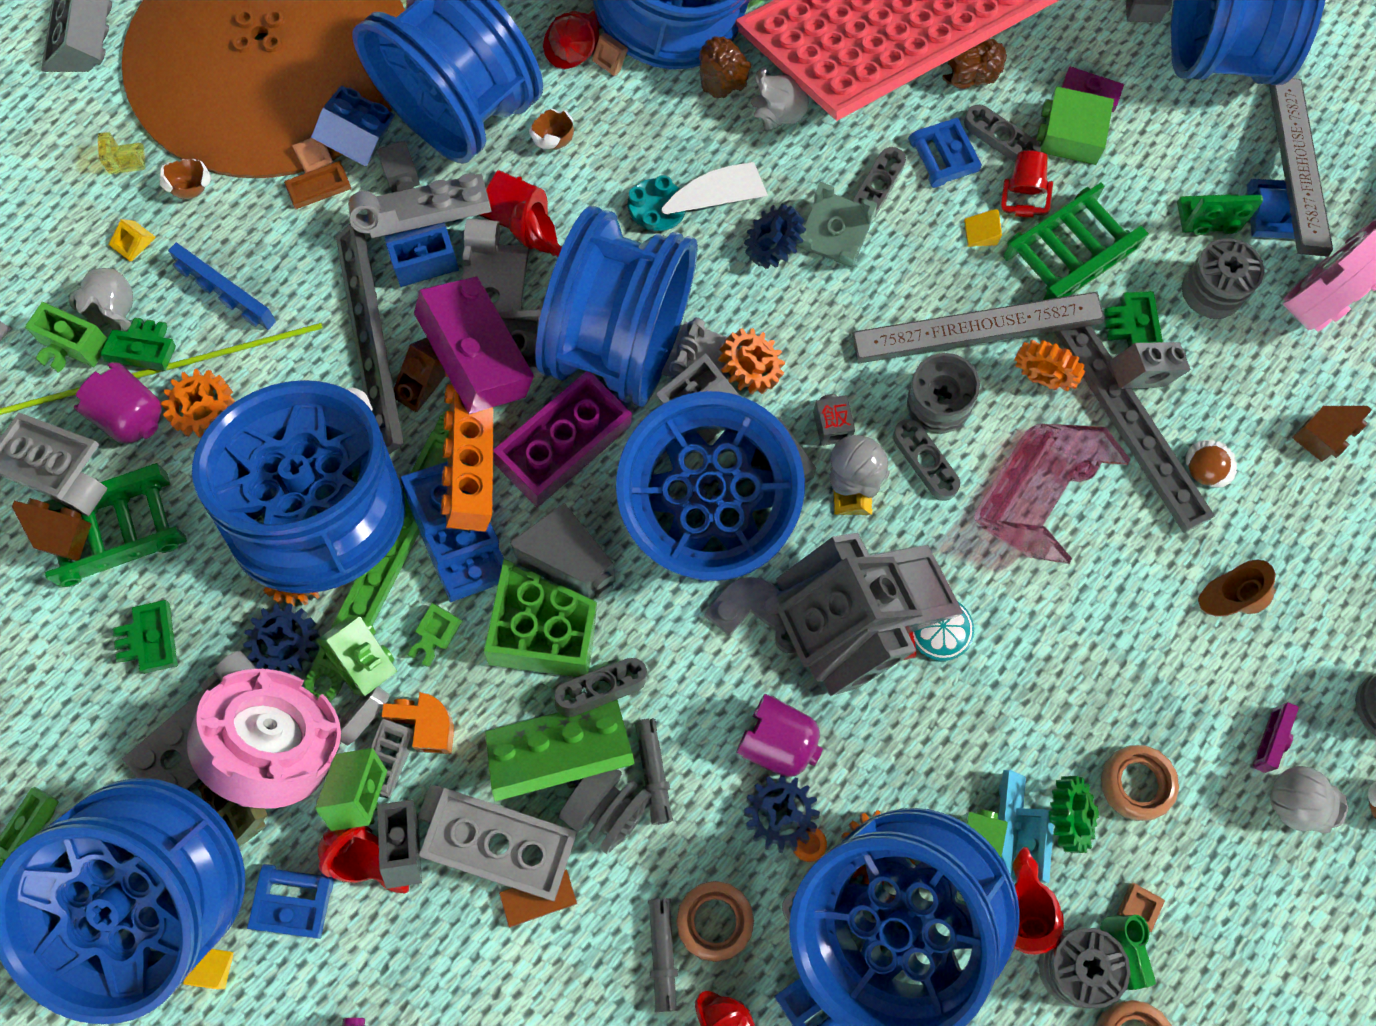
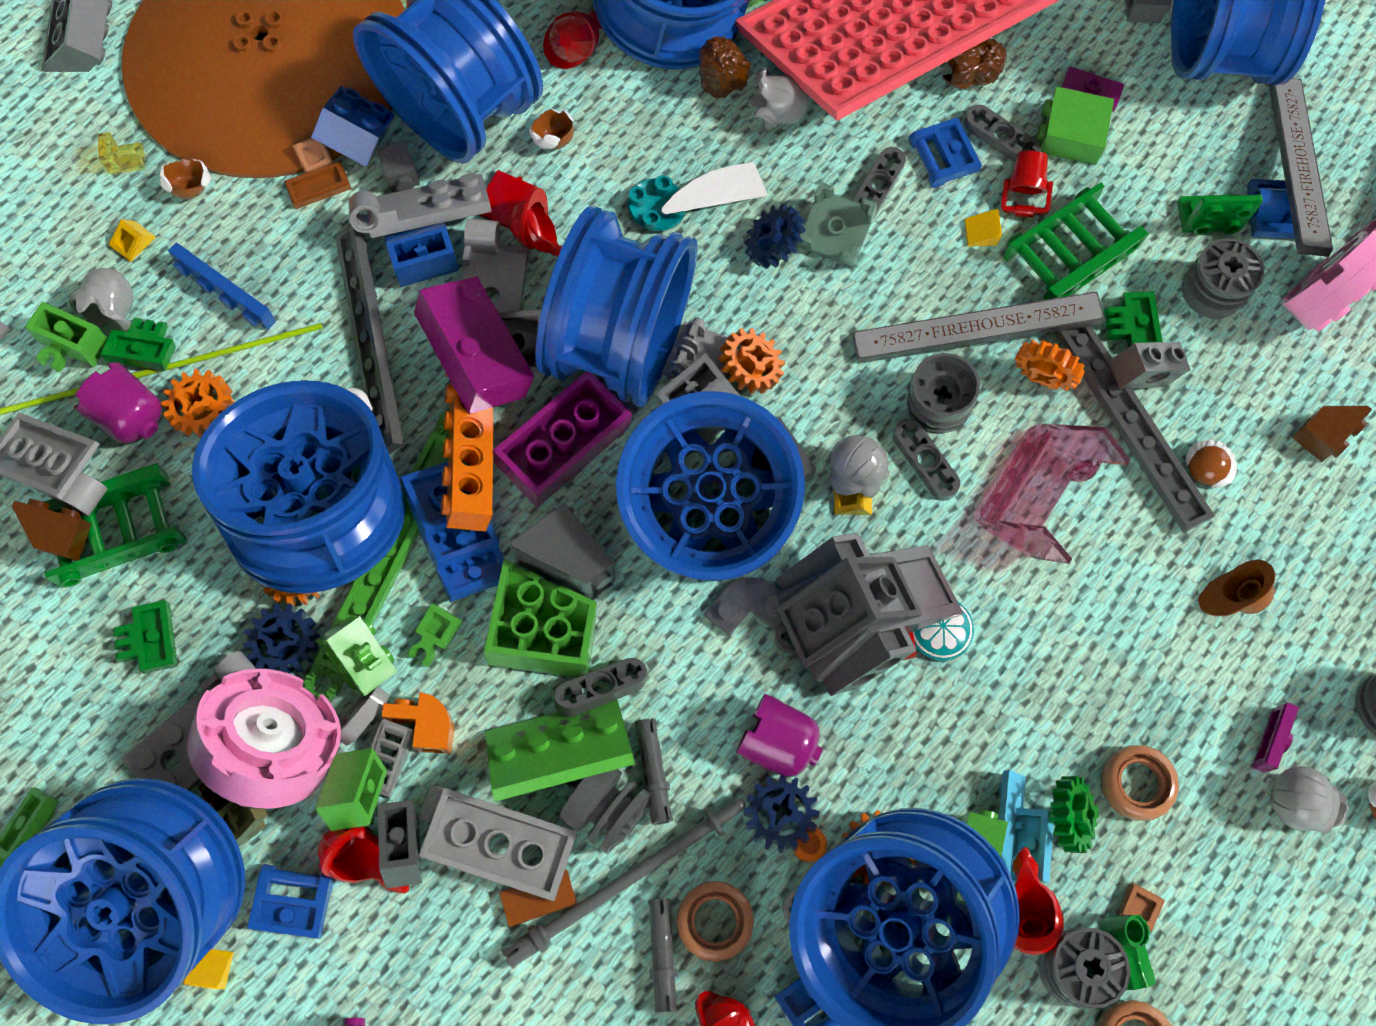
(418, 375): reddish brown slope -> none
(540, 936): none -> dark grey bar
(609, 54): nougat tile -> none
(833, 419): dark grey brick -> none

